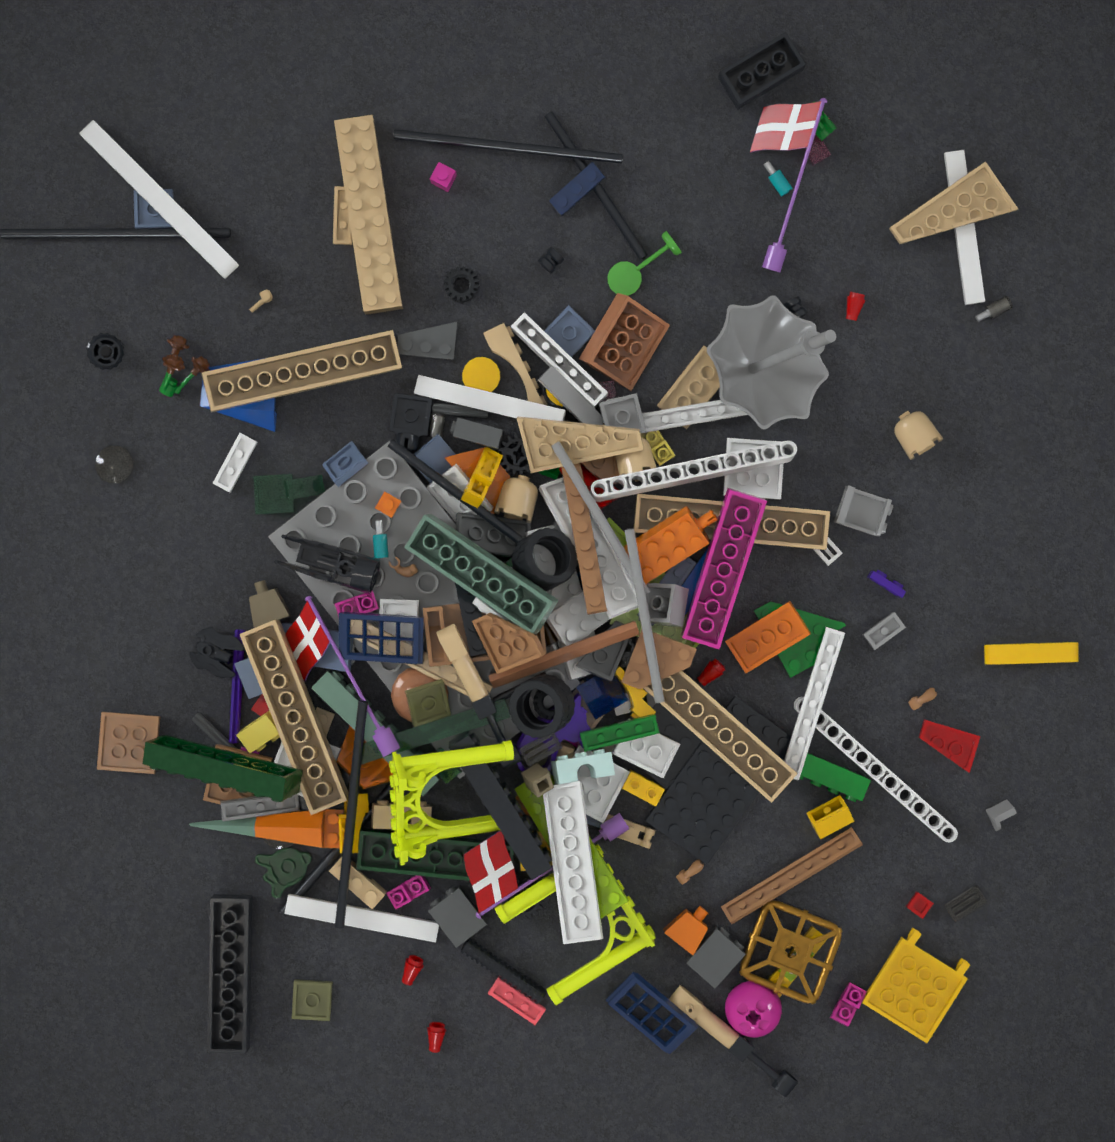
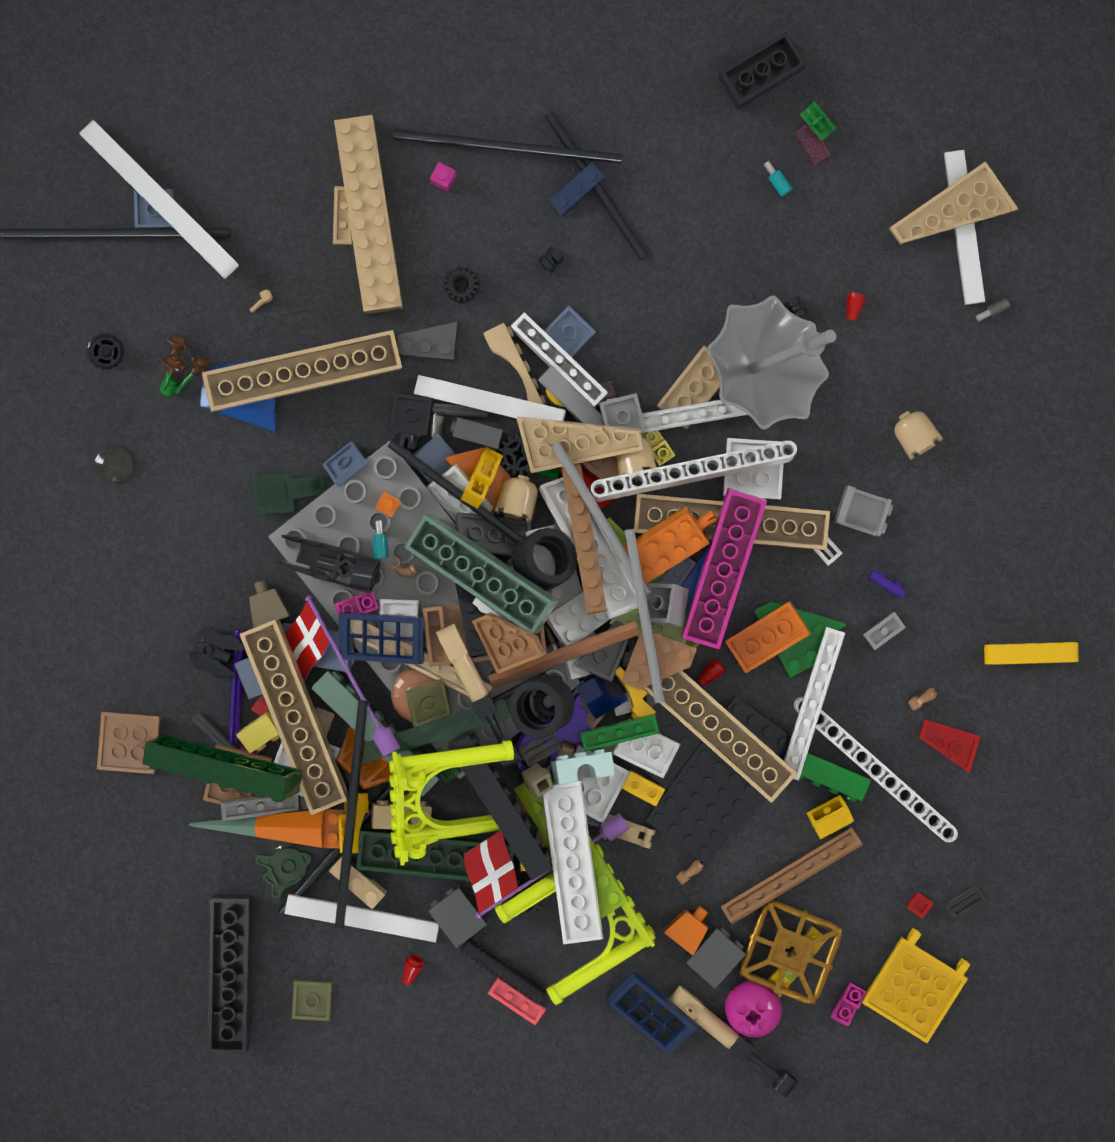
(235, 462): white plate -> none
(408, 891): dark pink slope -> none
(436, 1034): red cone -> none
(481, 374): yellow tile -> none
(624, 341): nougat slope -> none
(626, 277): bright green piece -> none
(786, 129): flag -> none
(1000, 812): light grey tile -> none

